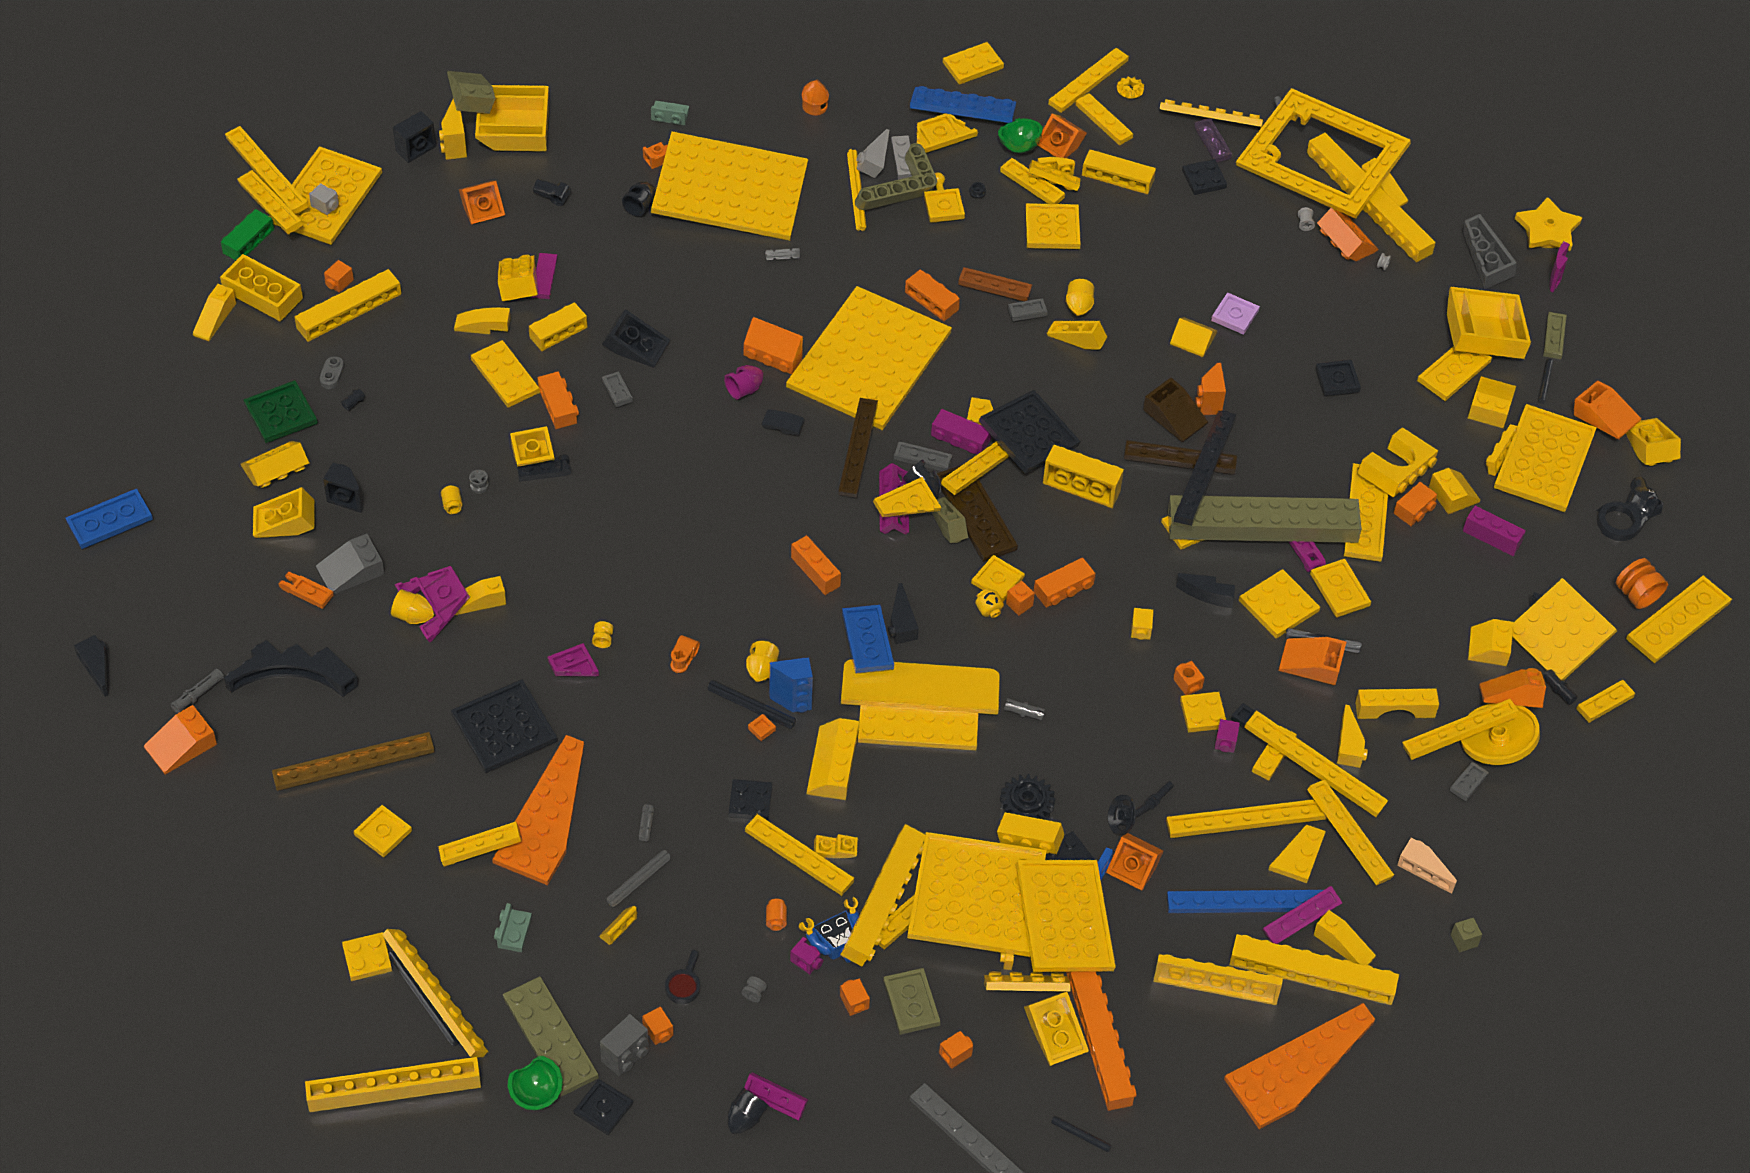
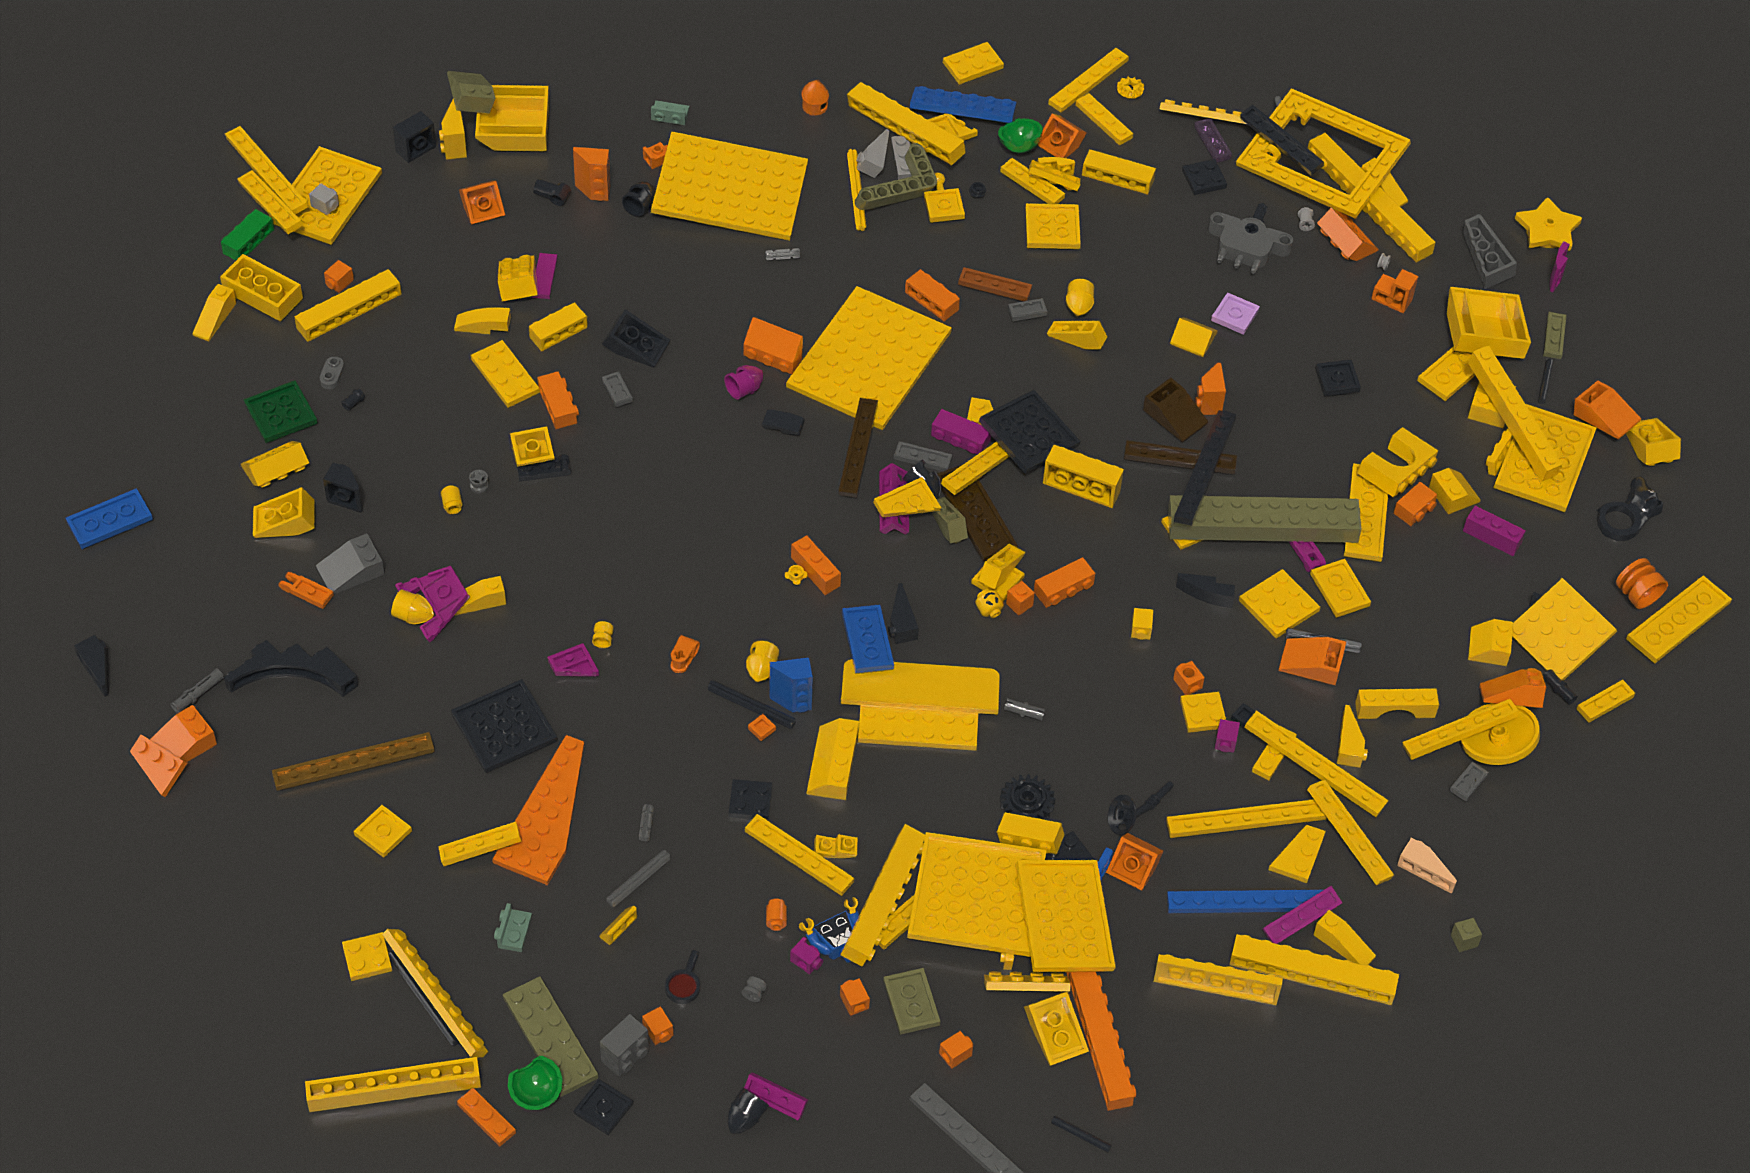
(158, 764): none -> orange wing
(486, 1117): none -> orange plate
(592, 172): none -> orange slope
(796, 570): none -> yellow plate
(906, 123): none -> yellow brick
(1000, 566): none -> yellow slope
(1248, 239): none -> dark grey piece
(1282, 140): none -> black plate
(1284, 1077): orange wing -> none
(1396, 292): none -> orange brick
(1515, 413): none -> yellow brick

